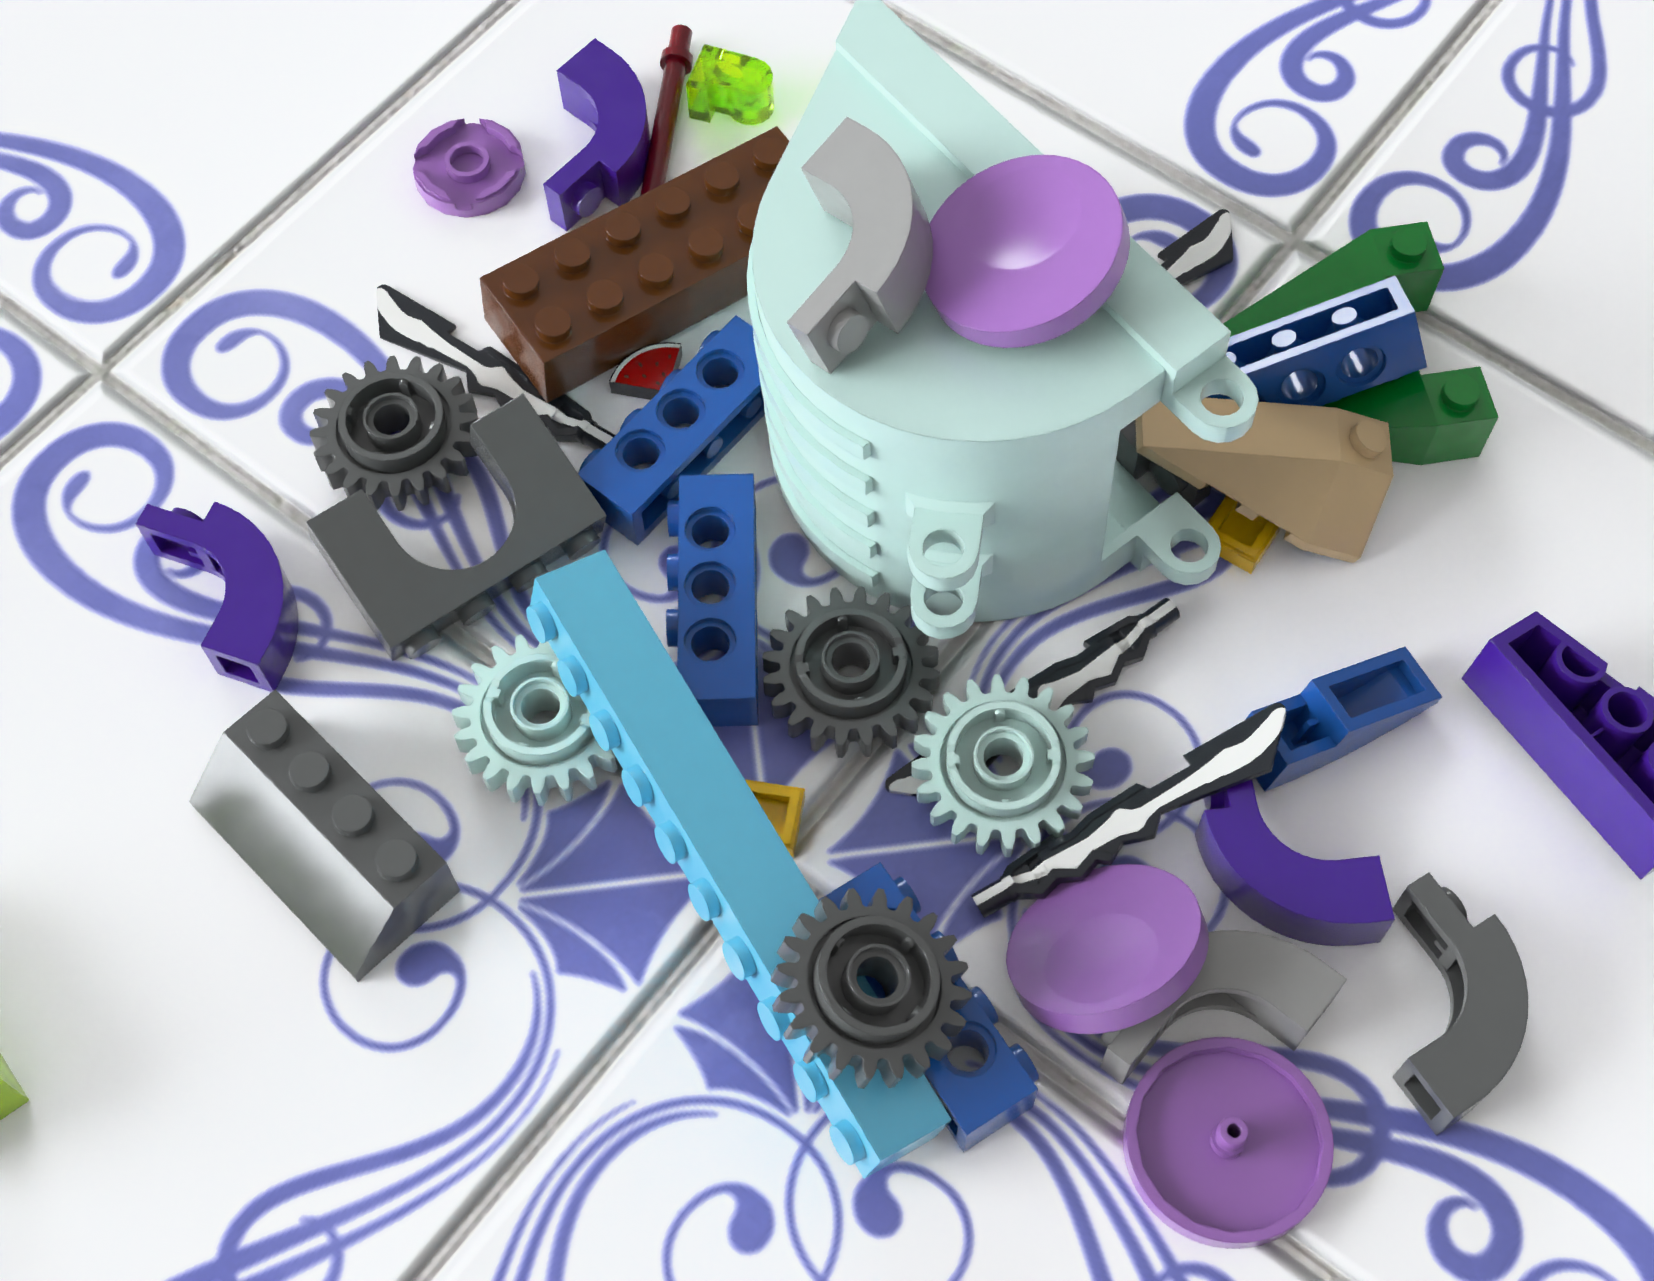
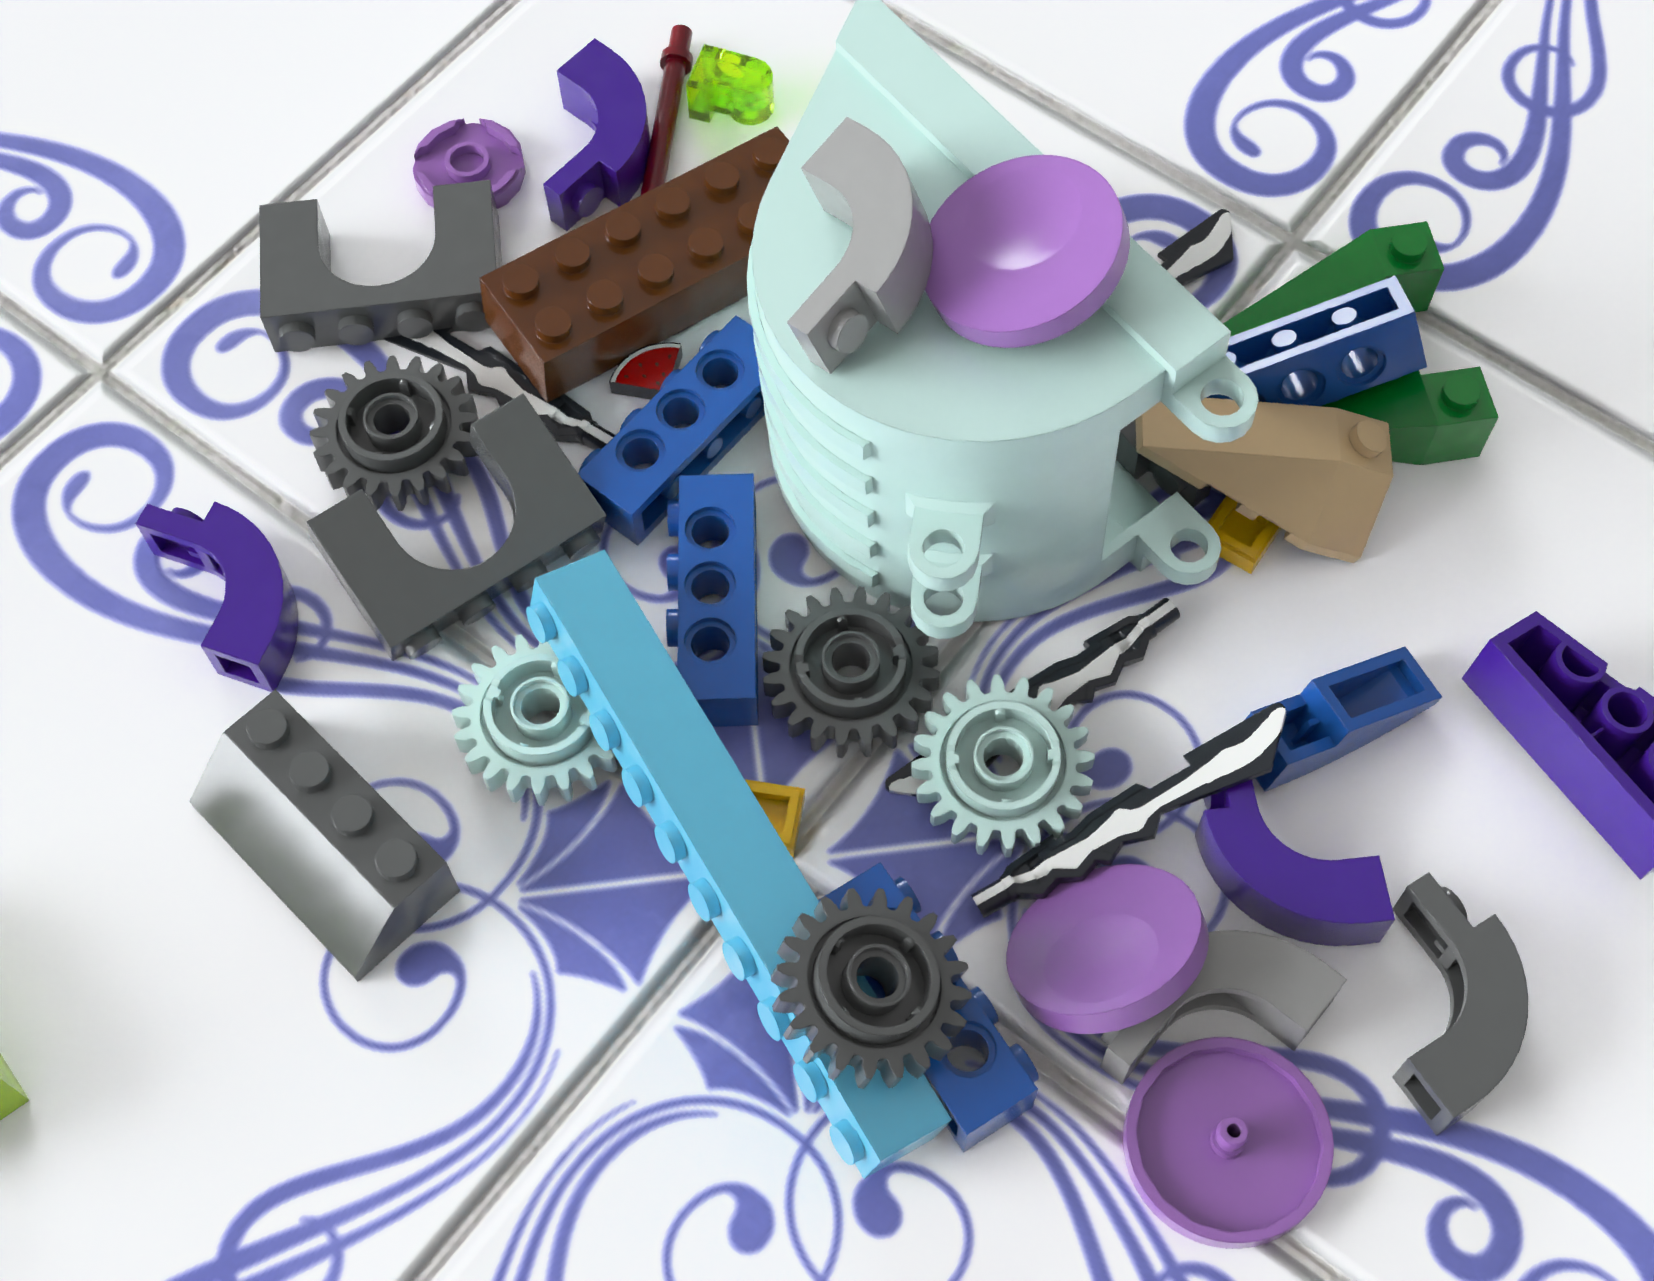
(313, 308): none -> dark grey arch

